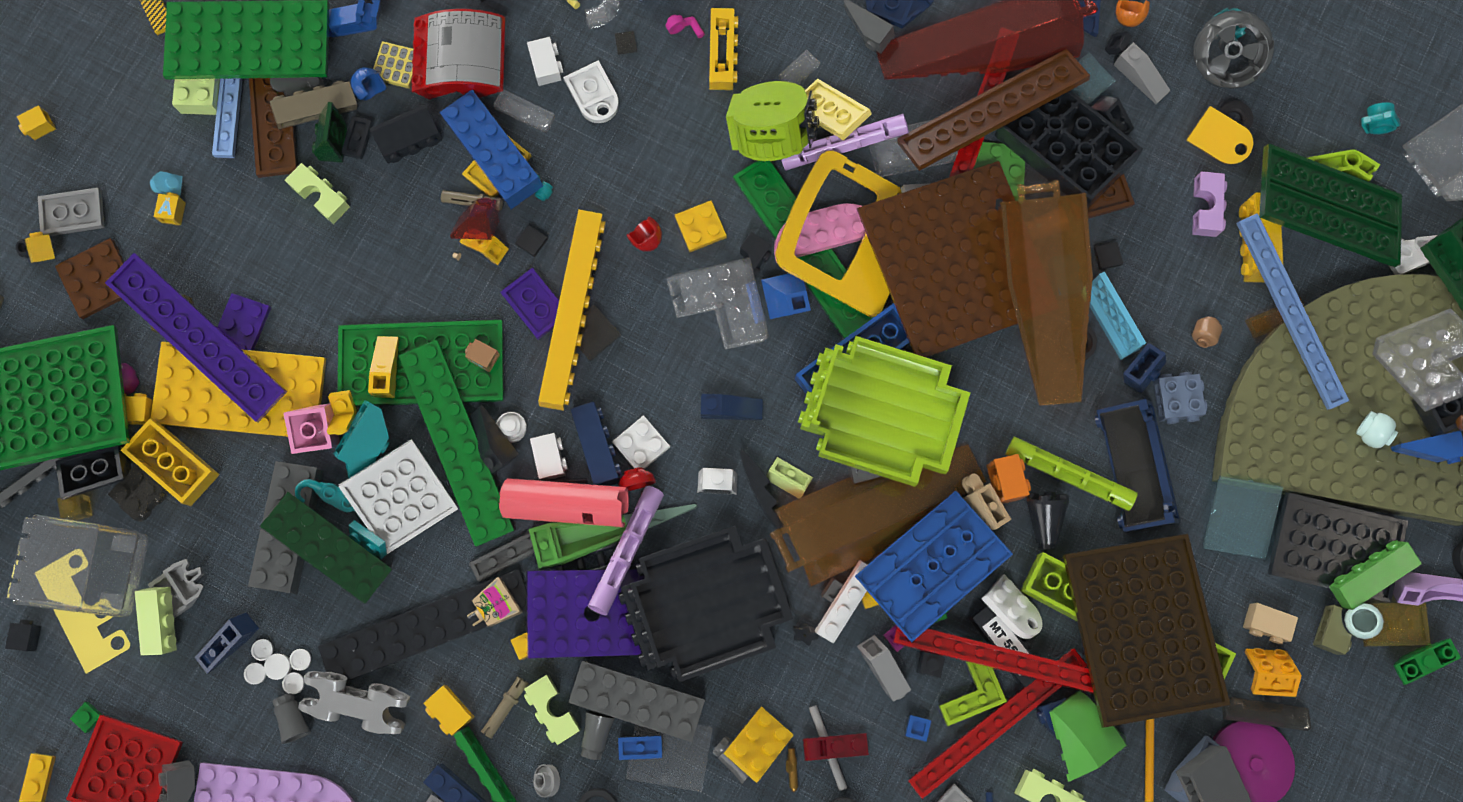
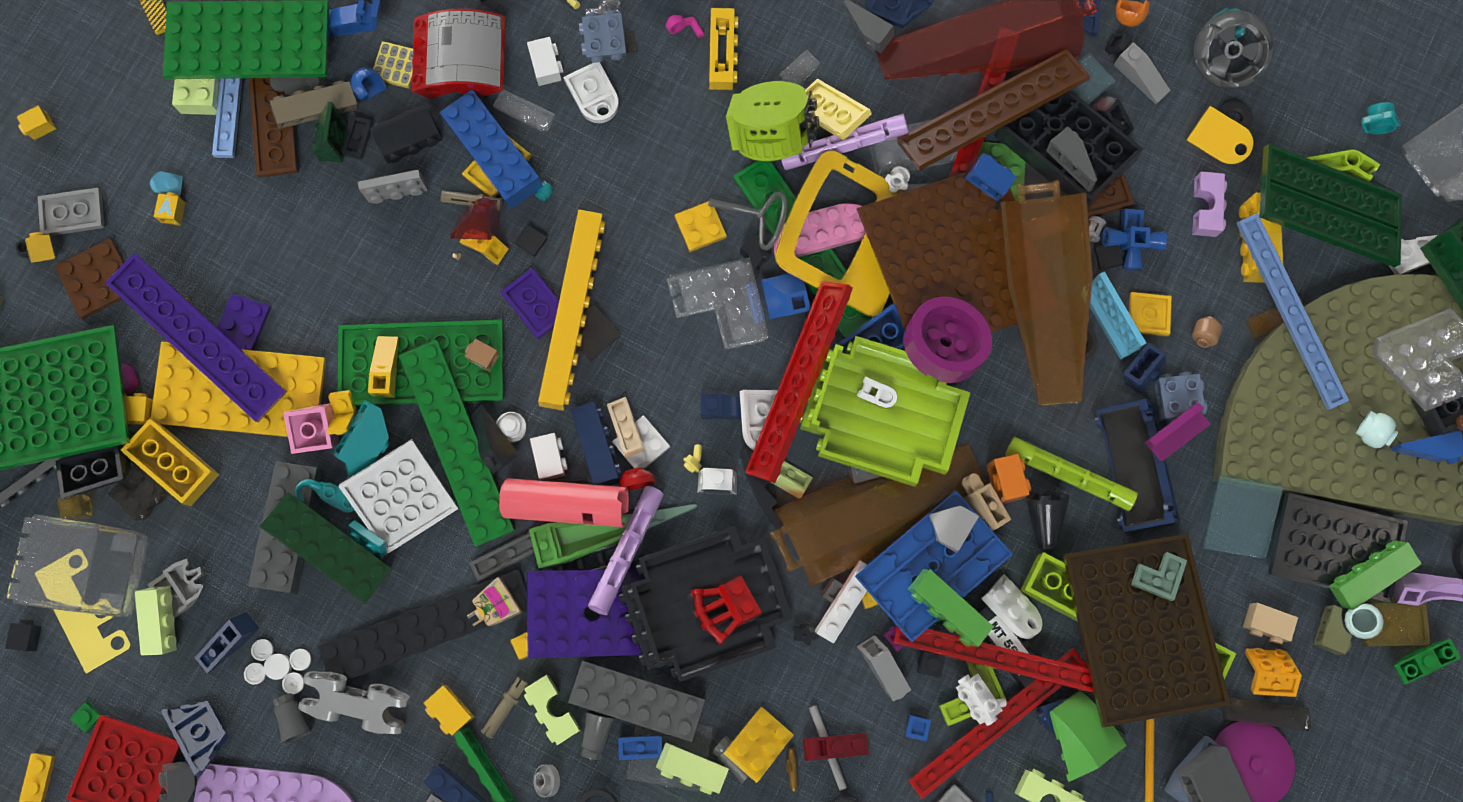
(197, 733): none -> wing
(305, 181): yellowish green arch -> none
(393, 186): none -> light grey plate
(603, 36): none -> sand blue brick
(625, 427): none -> tan tile
(646, 235): red hair -> none
(691, 769): none -> yellowish green brick
(692, 462): none -> light yellow plate
(735, 597): none -> red plate
(754, 412): none -> white plate
(760, 214): none -> dark grey piece
(798, 381): none -> red plate
(884, 396): none -> white plate
(898, 179): none -> white brick
(950, 607): none -> bright green brick
(953, 526): none -> light grey slope
(956, 323): none -> magenta brick
(979, 699): none -> white brick
(990, 176): none -> blue brick
(1072, 155): none -> dark grey slope
(1095, 227): none -> light grey bush
(1133, 238): none -> blue brick
(1151, 313): none -> yellow tile
(1165, 580): none -> sand green plate
(1178, 432): none -> magenta panel

